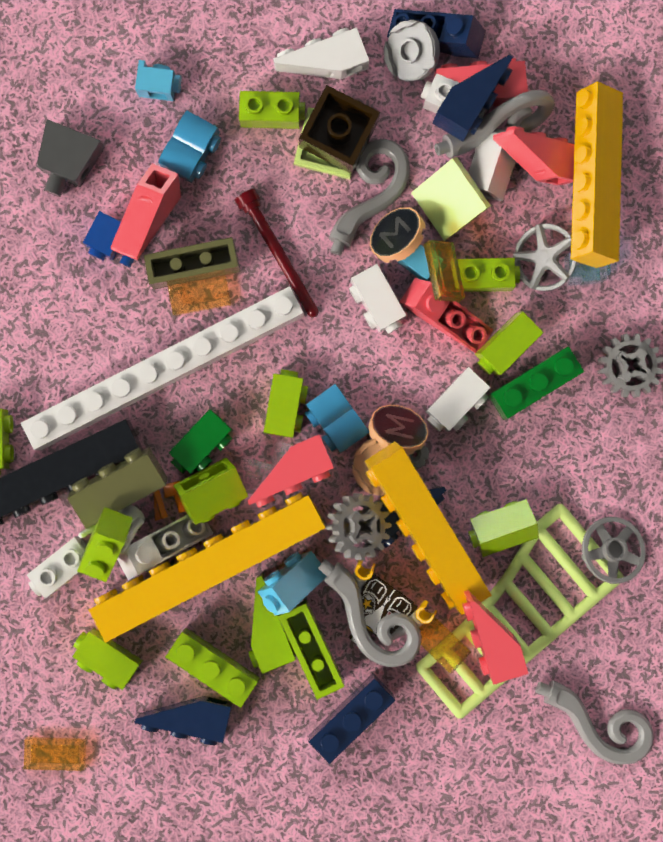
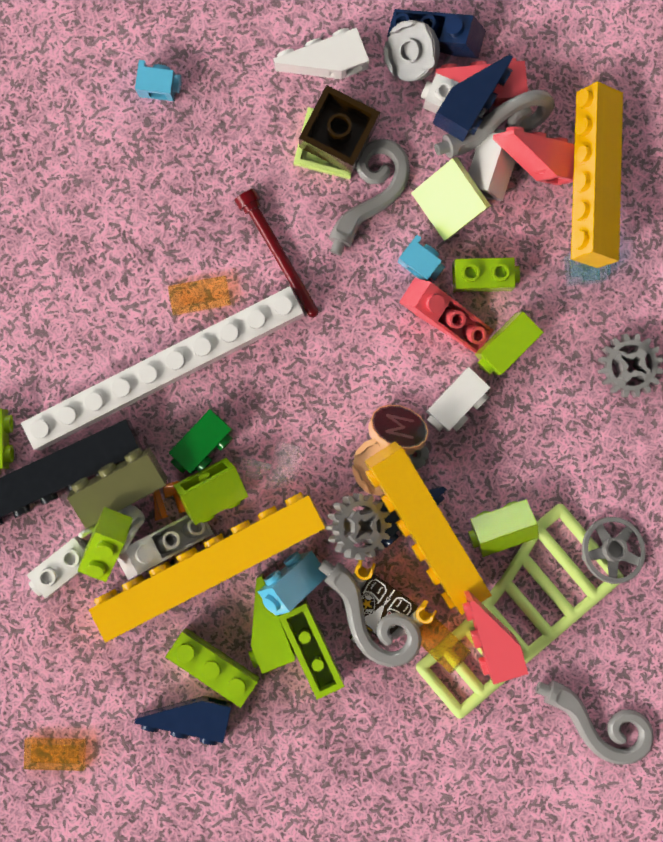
(66, 156): dark grey torso -> none
(101, 237): blue brick -> none
(106, 659): lime brick -> none
(147, 210): coral slope -> none
(190, 147): dark azure brick -> none
(192, 263): olive brick -> none
(270, 109): lime brick -> none
(283, 405): lime brick -> none
(298, 464): coral slope -> none
(336, 419): dark azure brick -> none
(351, 718): dark blue brick -> none
(378, 299): white brick -> none
(397, 235): tile -> none
(444, 271): clear yellow tile -> none
(536, 383): green brick -> none
(544, 257): light grey wheel -> none

